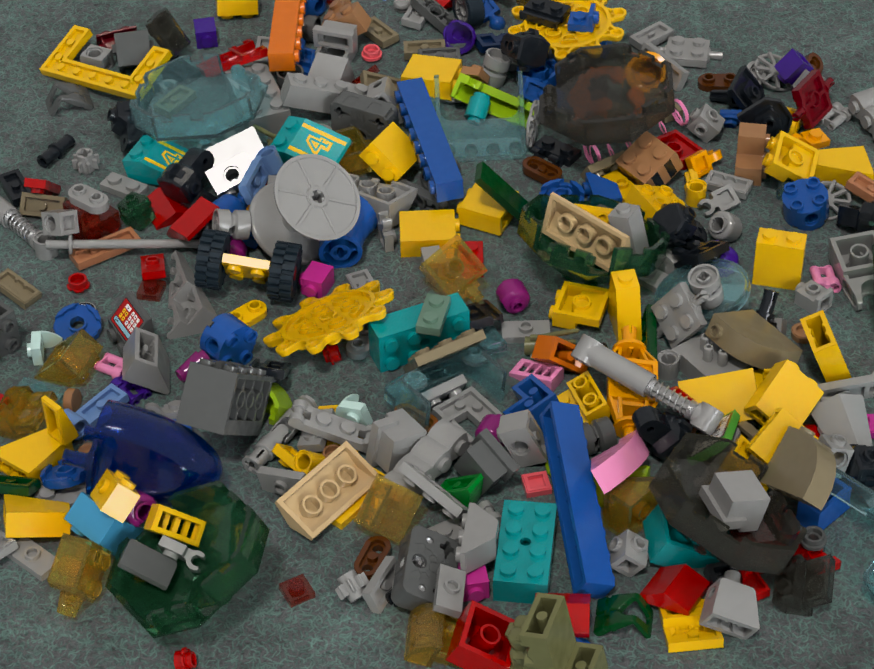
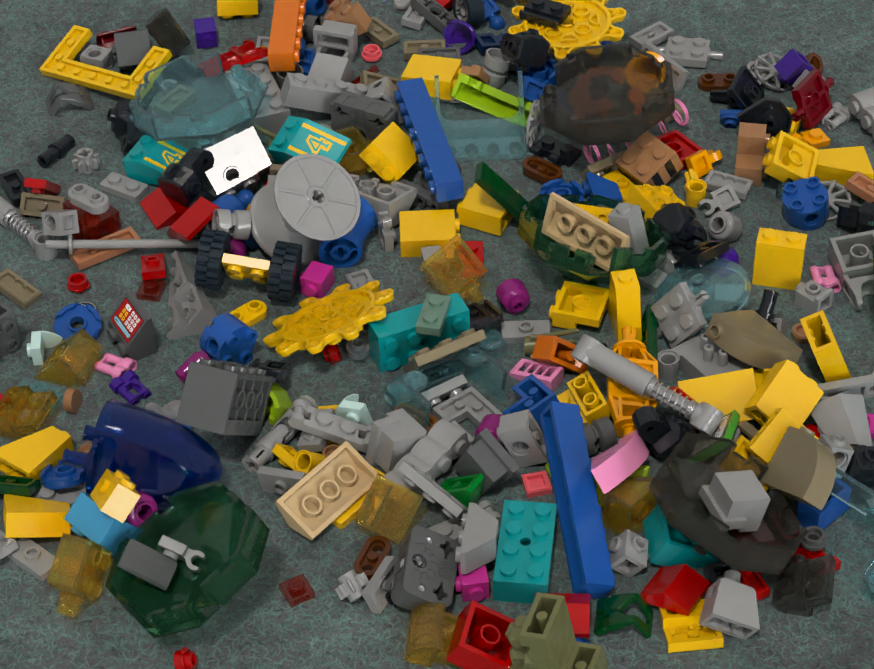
(57, 422): yellow slope -> none
(91, 410): medium blue plate -> none
(136, 211): clear green brick -> none
(146, 361): light grey slope -> none
(154, 518): yellow slope -> none
(265, 163): medium blue plate -> none
(449, 591): light grey plate -> none
(477, 106): teal brick -> none
(583, 21): blue bracket -> none
(705, 123): light grey brick -> none
(706, 278): light grey wheel -> none

